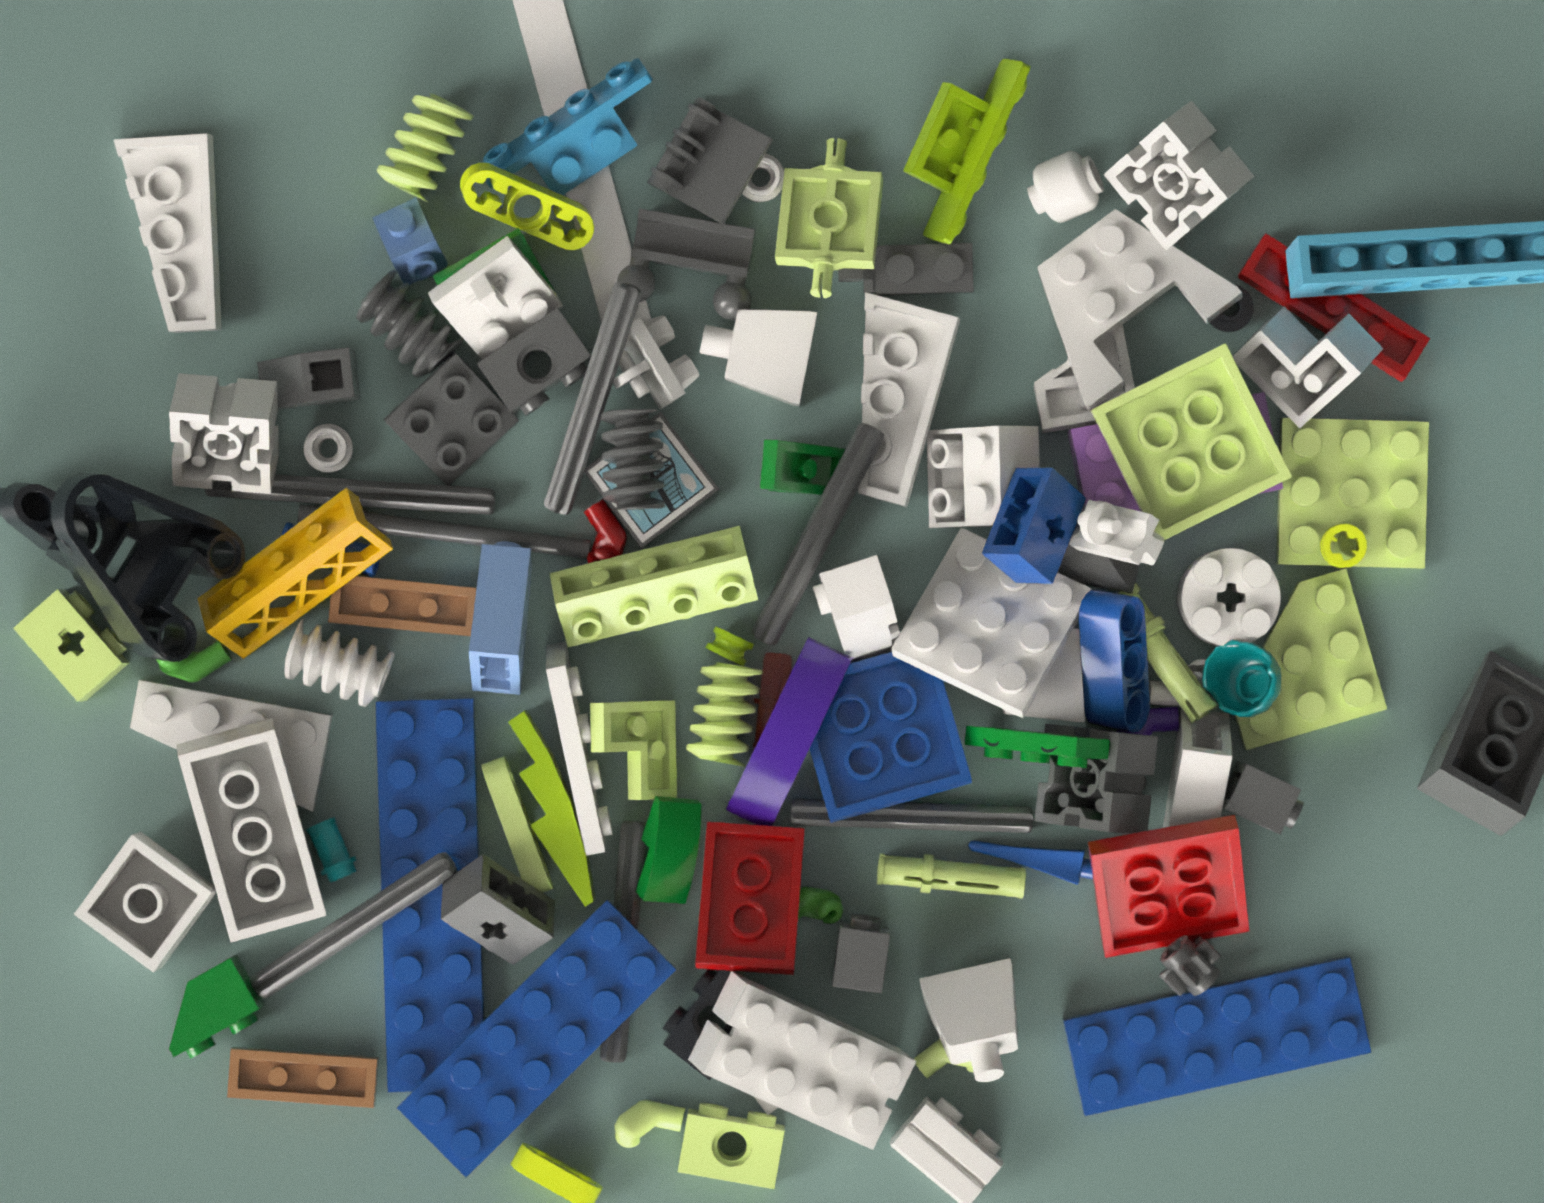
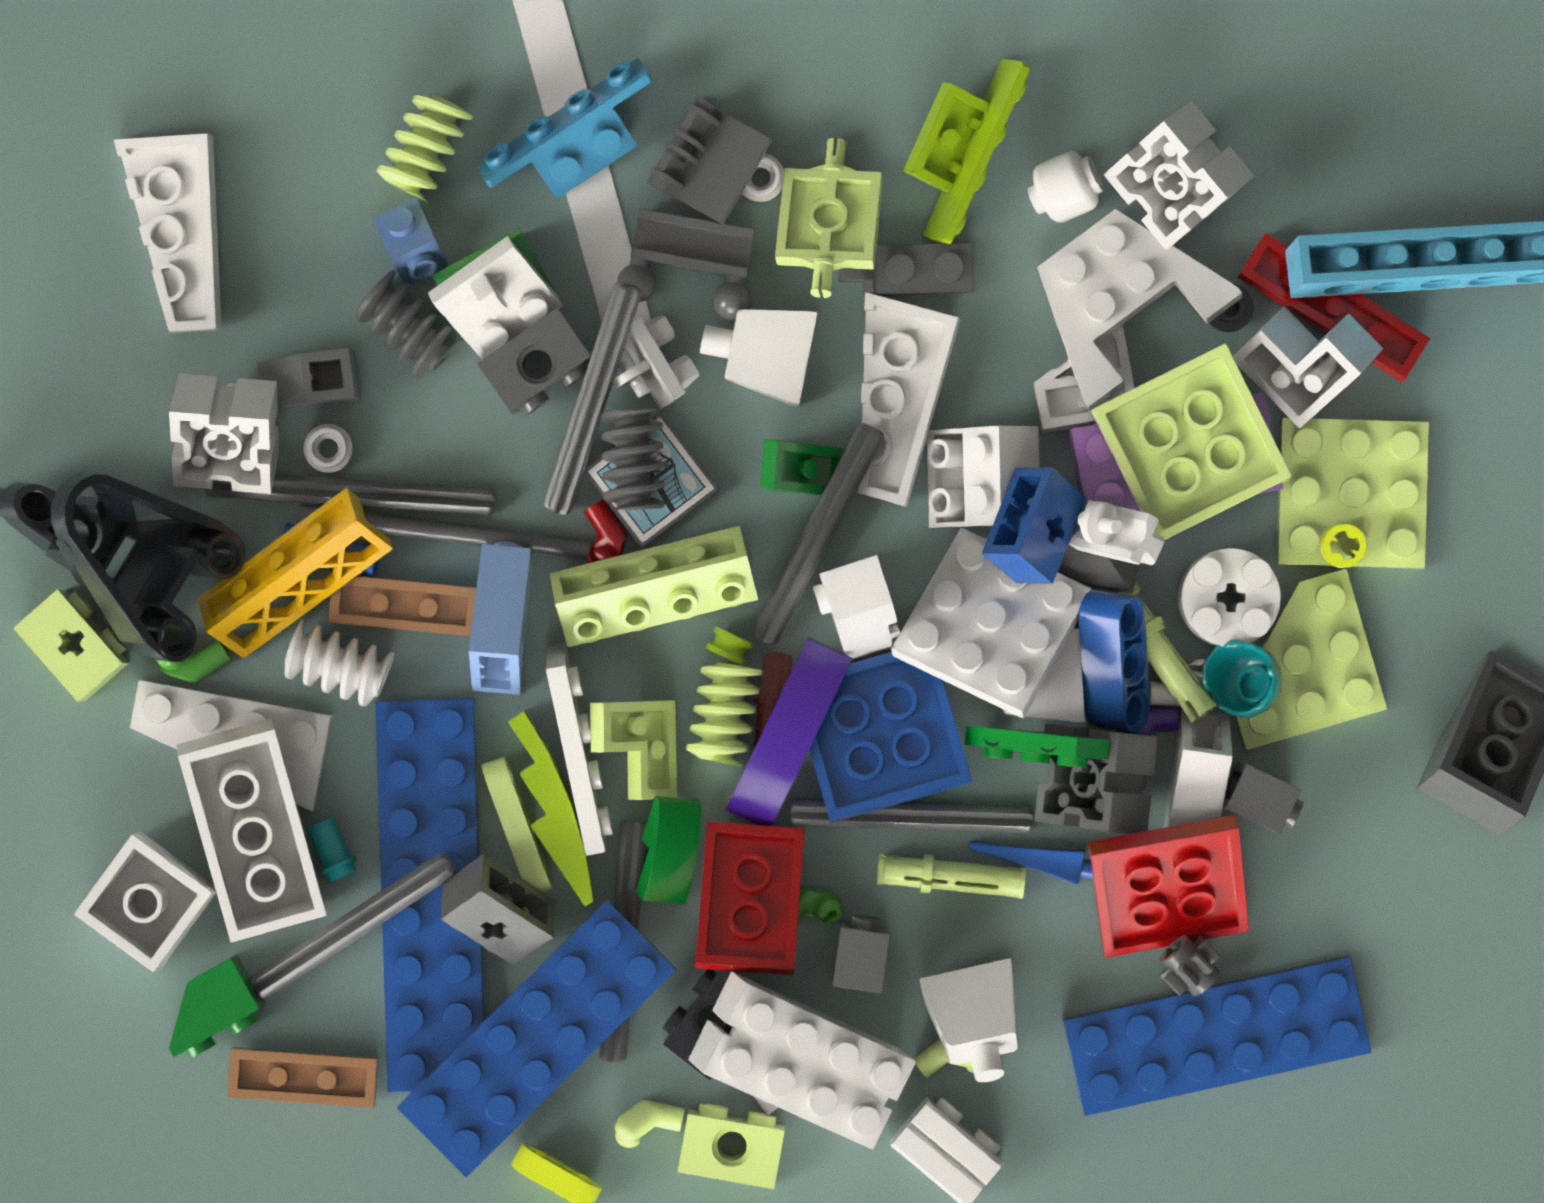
(451, 419): dark grey hinge -> none
(553, 232): neon yellow beam -> none

